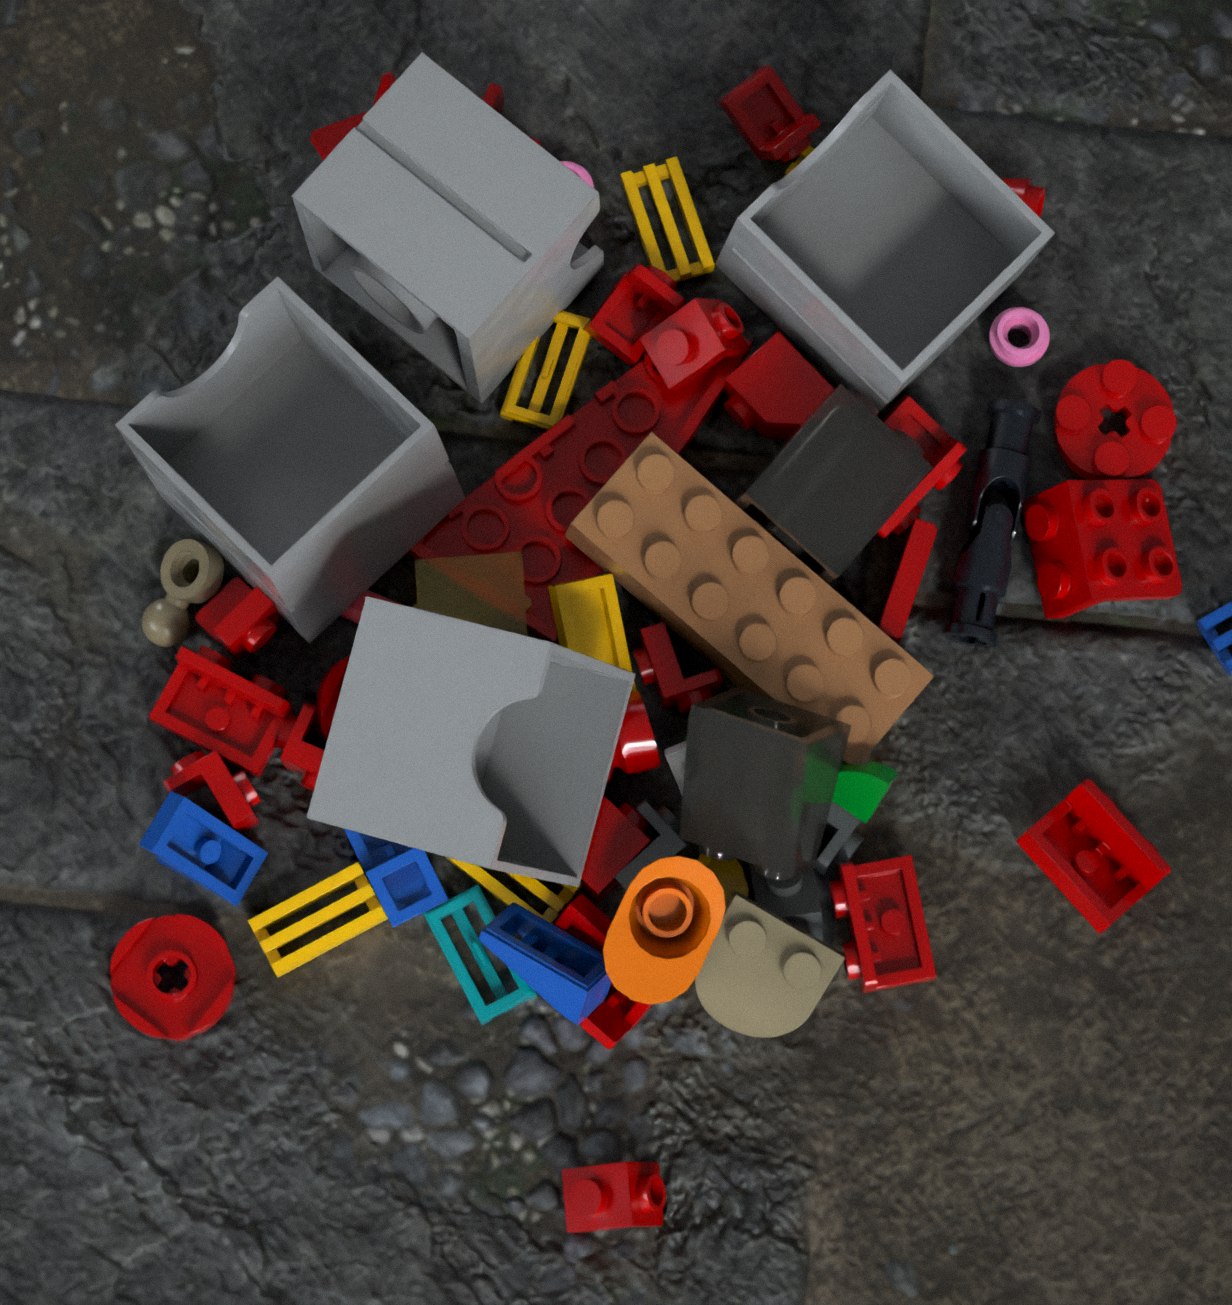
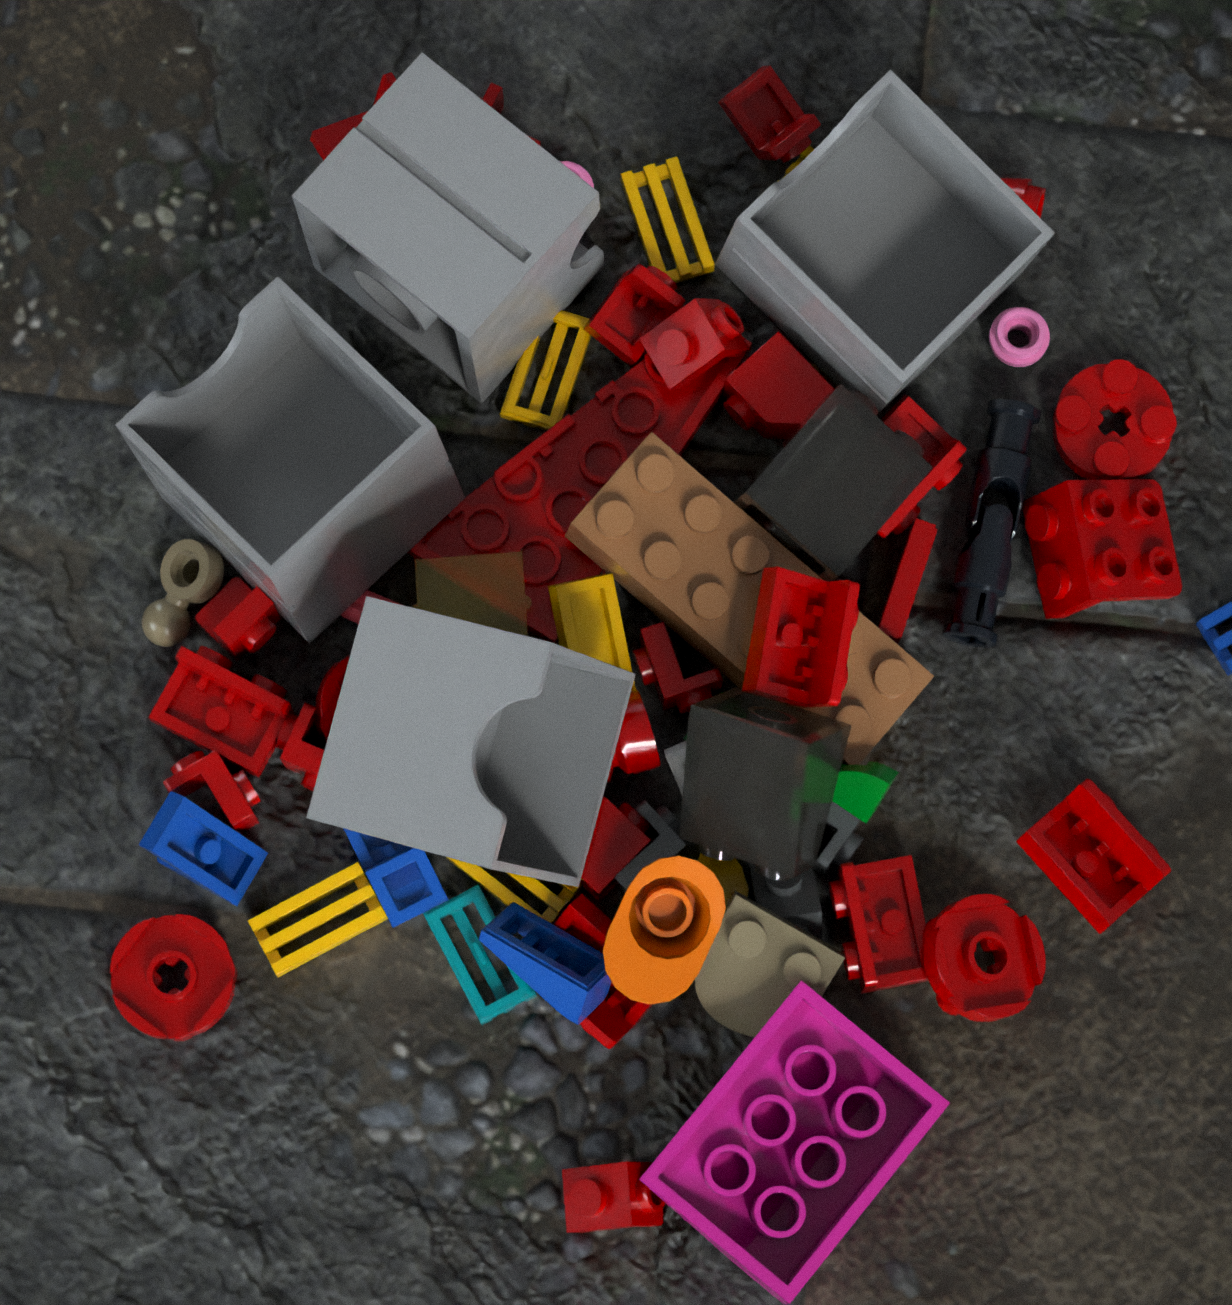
(794, 1143): none -> dark pink slope
(801, 638): none -> red bracket
(951, 963): none -> red plate

